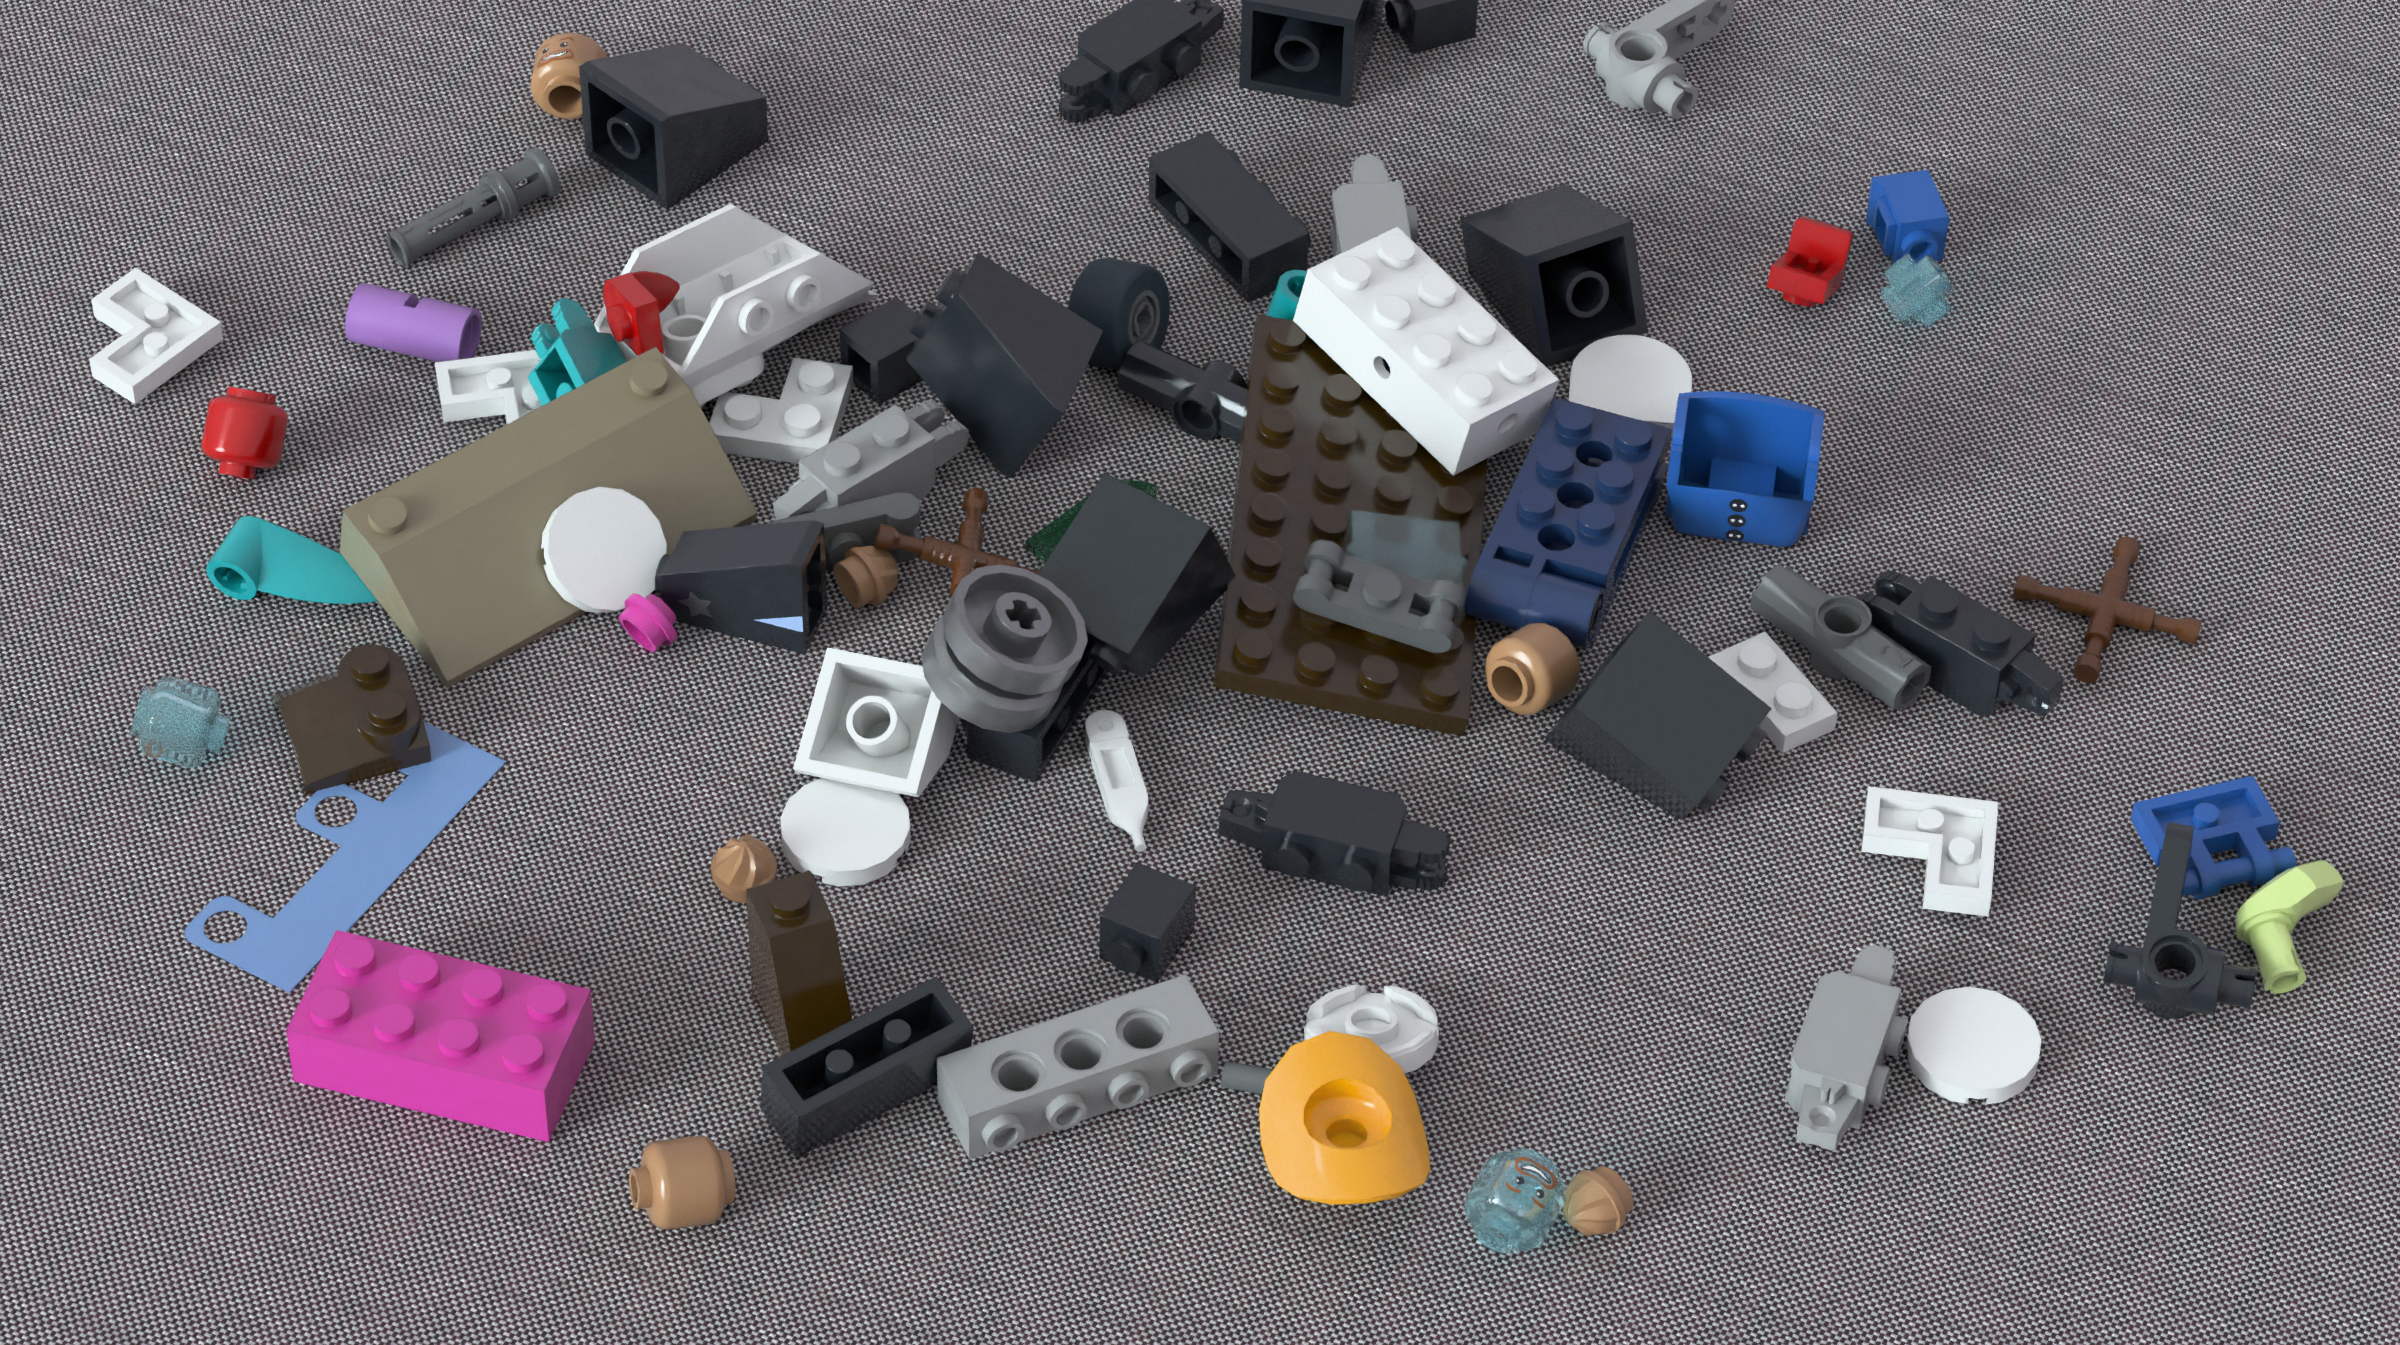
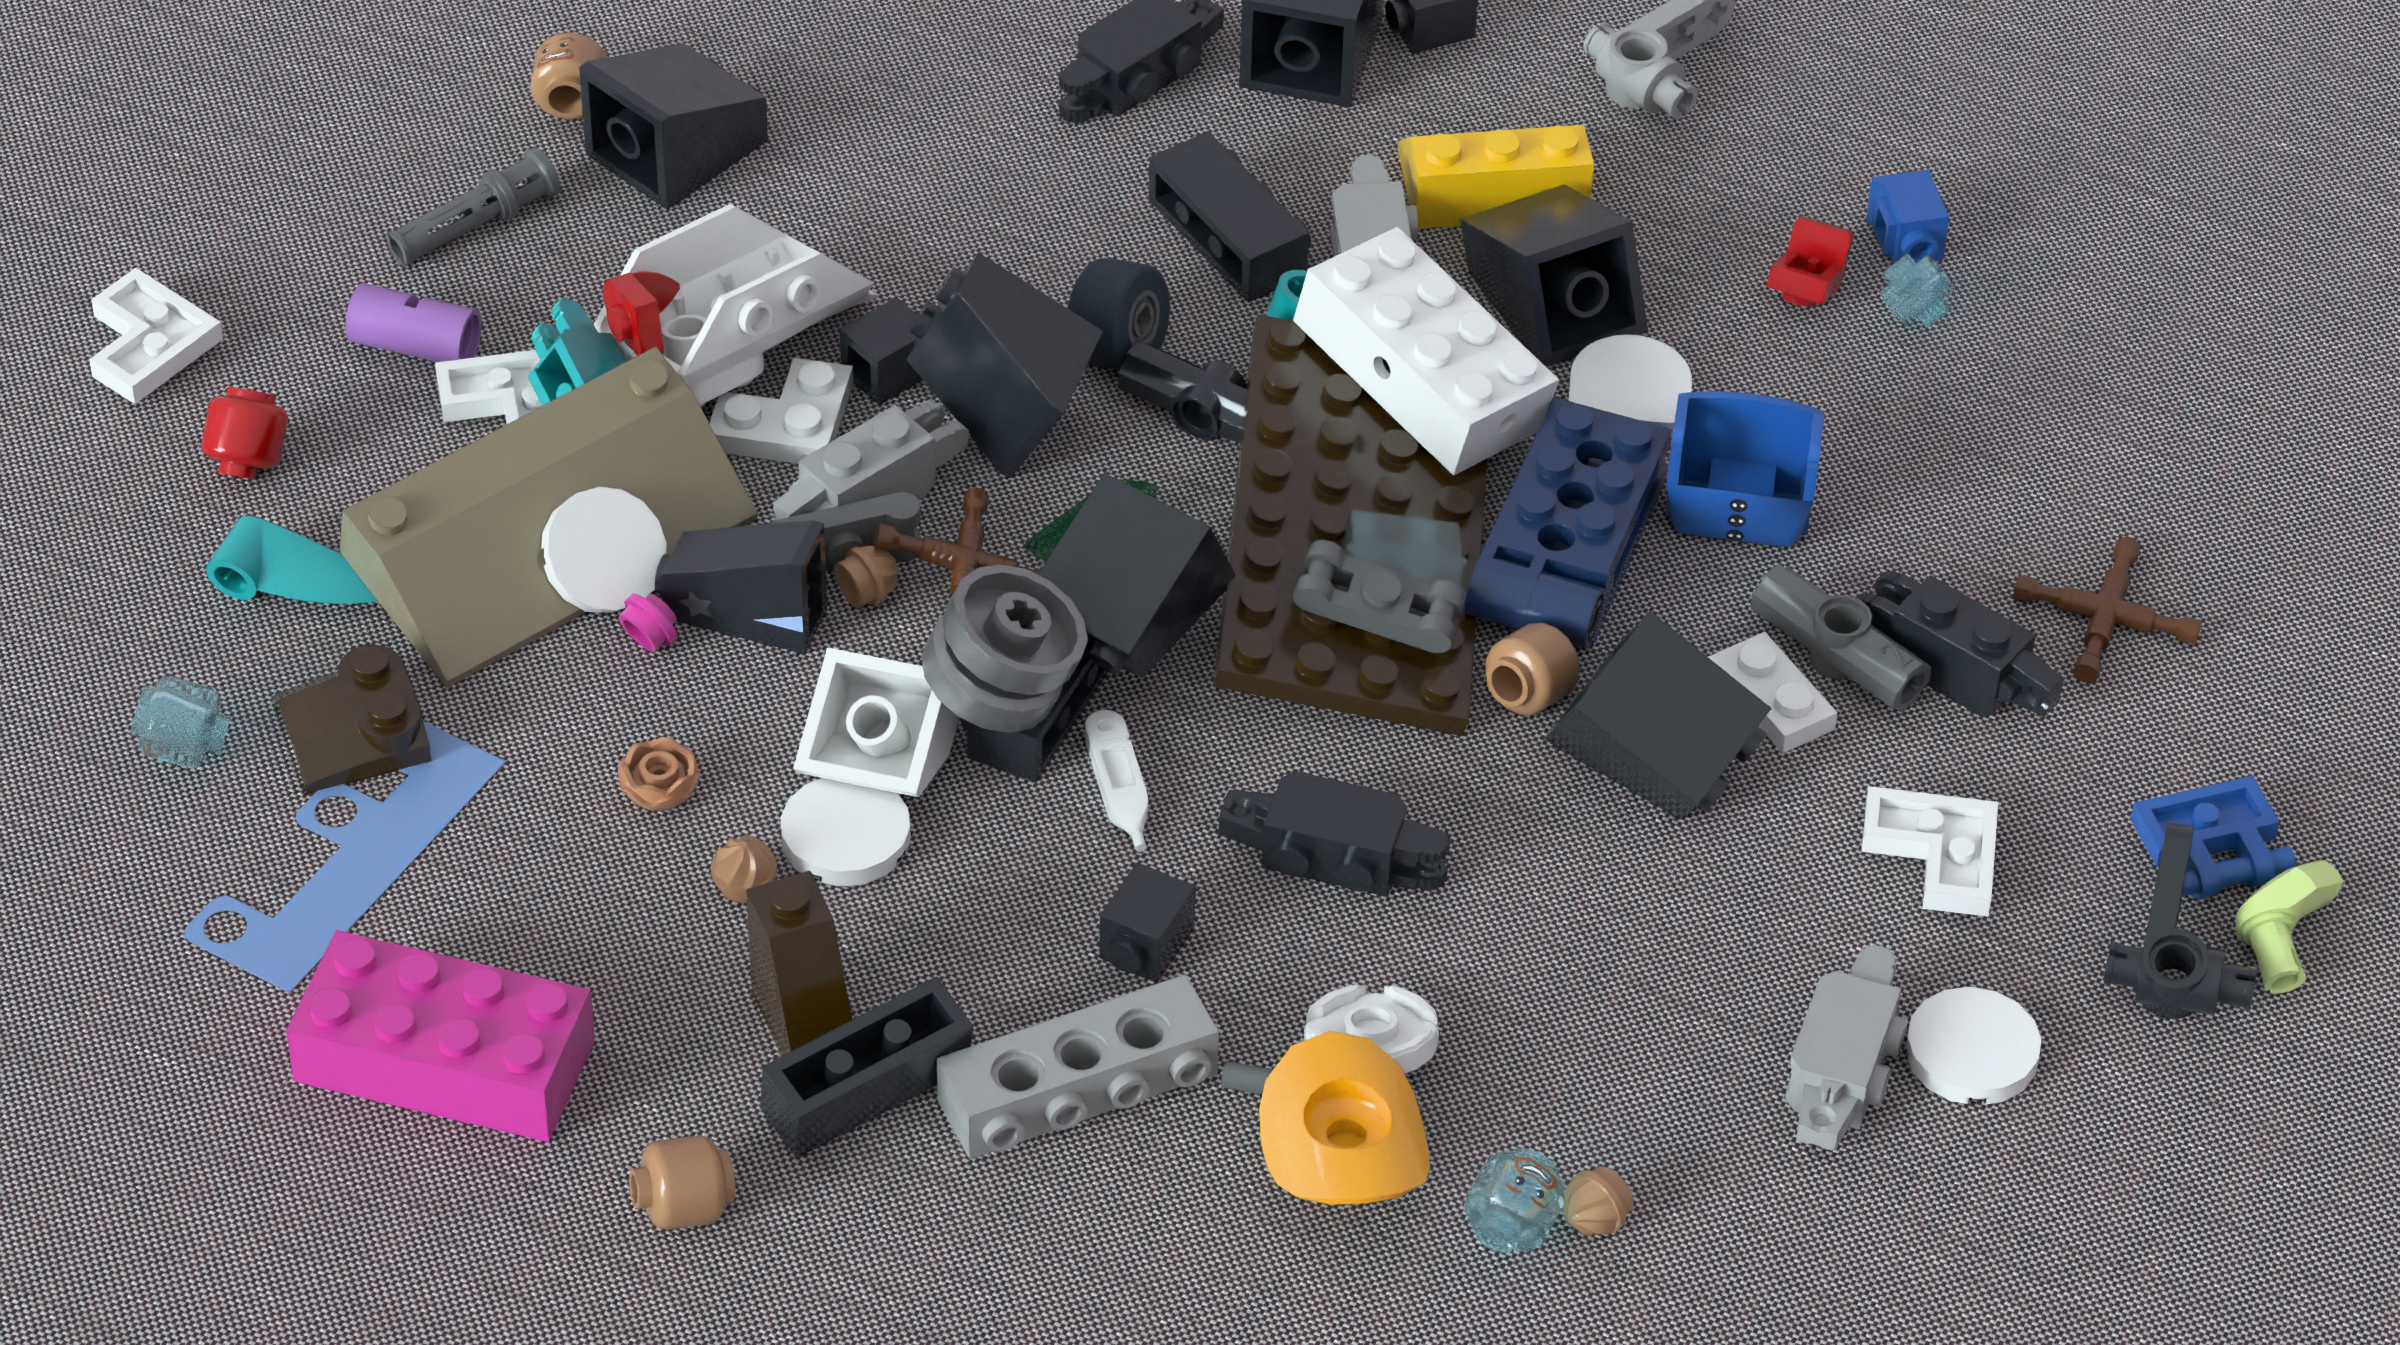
(658, 774): none -> nougat plate
(1482, 170): none -> yellow slope

